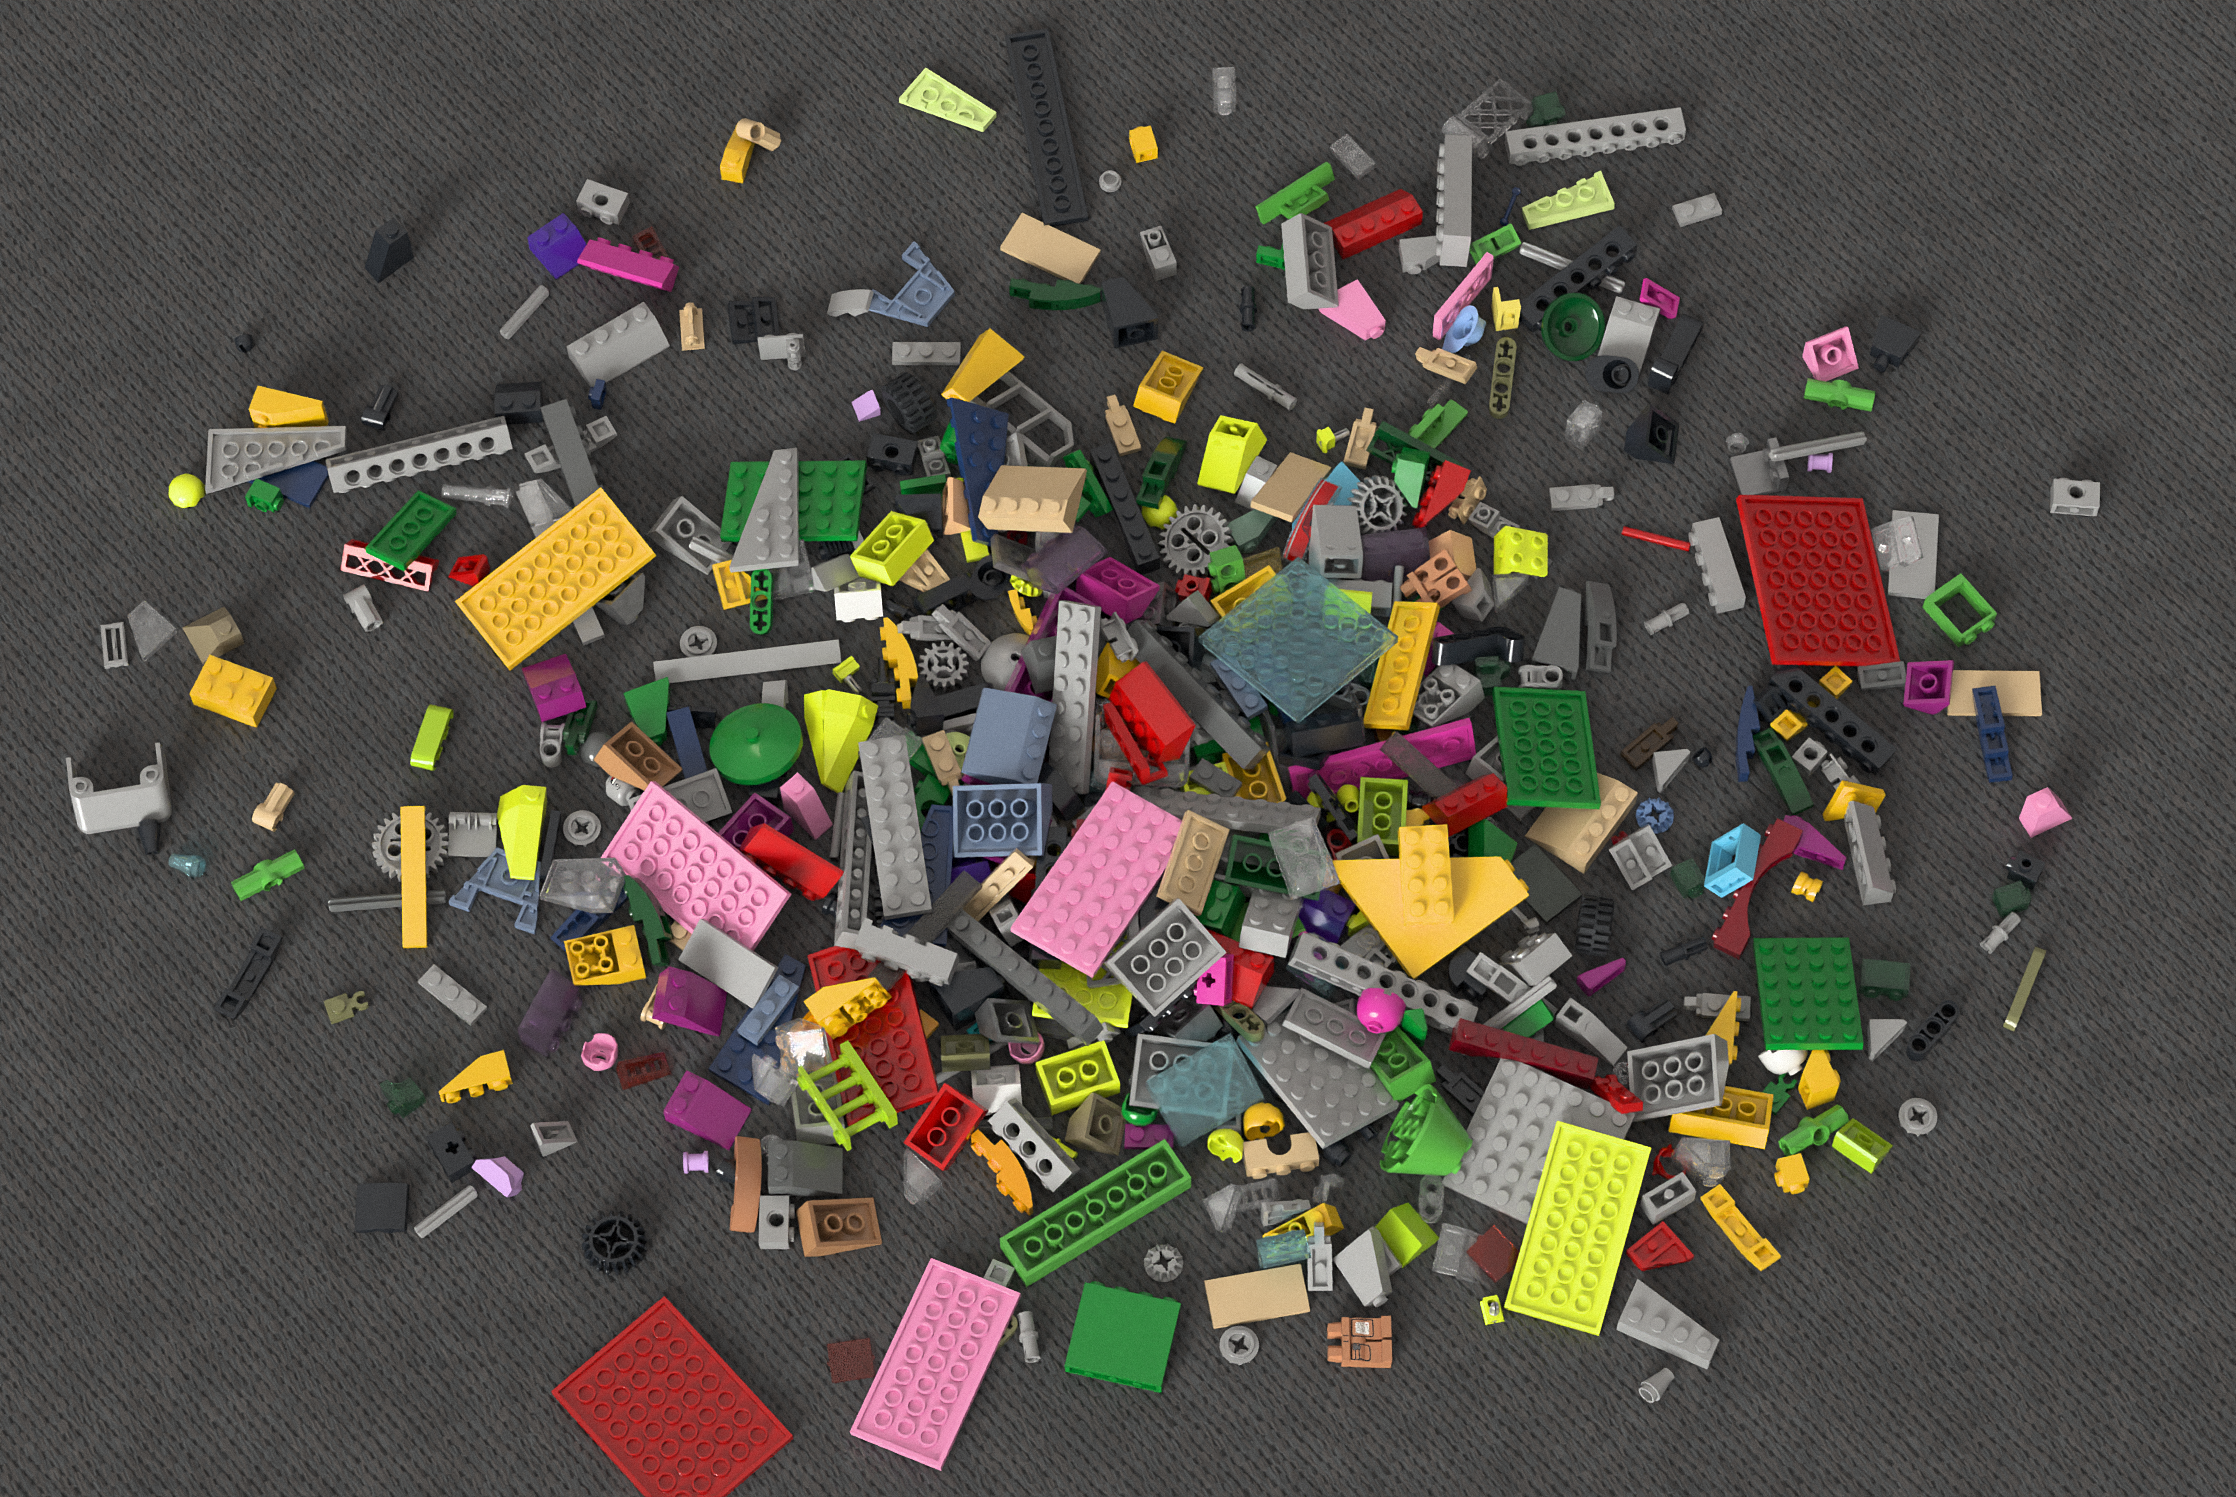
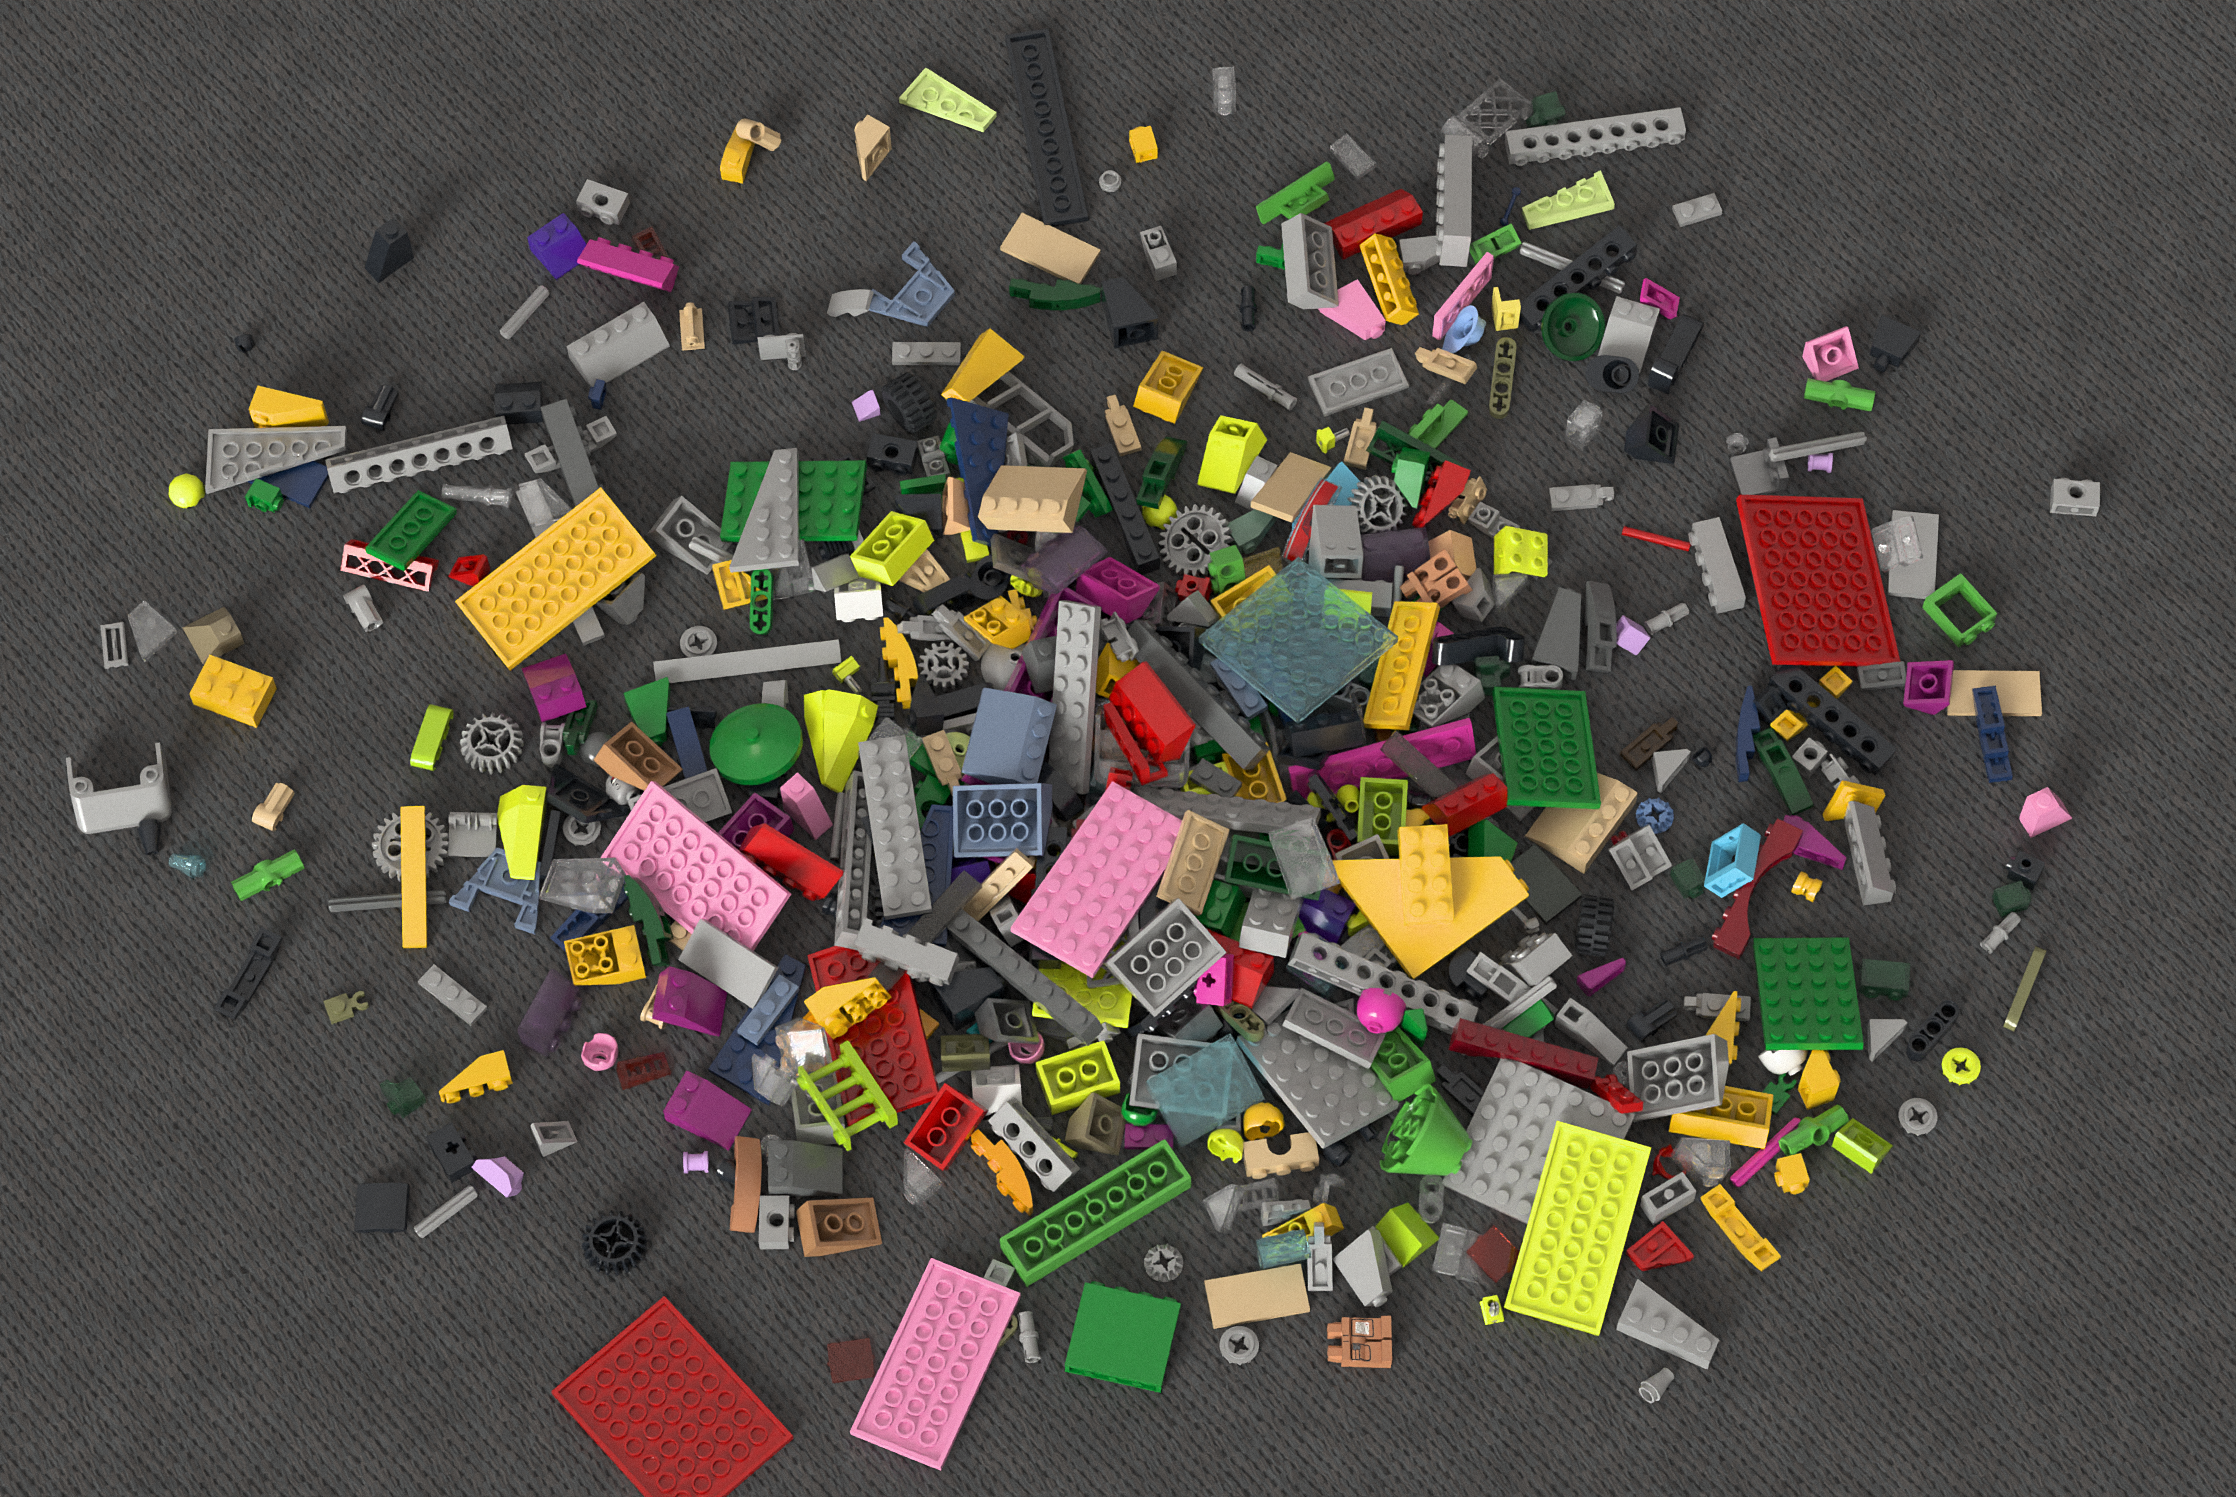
(477, 755): none -> light grey gear
(581, 798): none -> black wing
(872, 144): none -> tan slope
(1000, 623): none -> yellow slope
(1358, 382): none -> light grey tile
(1389, 279): none -> yellow brick
(1631, 635): none -> lavender panel
(1759, 1159): none -> dark pink axle
(1958, 1056): none -> neon yellow gear

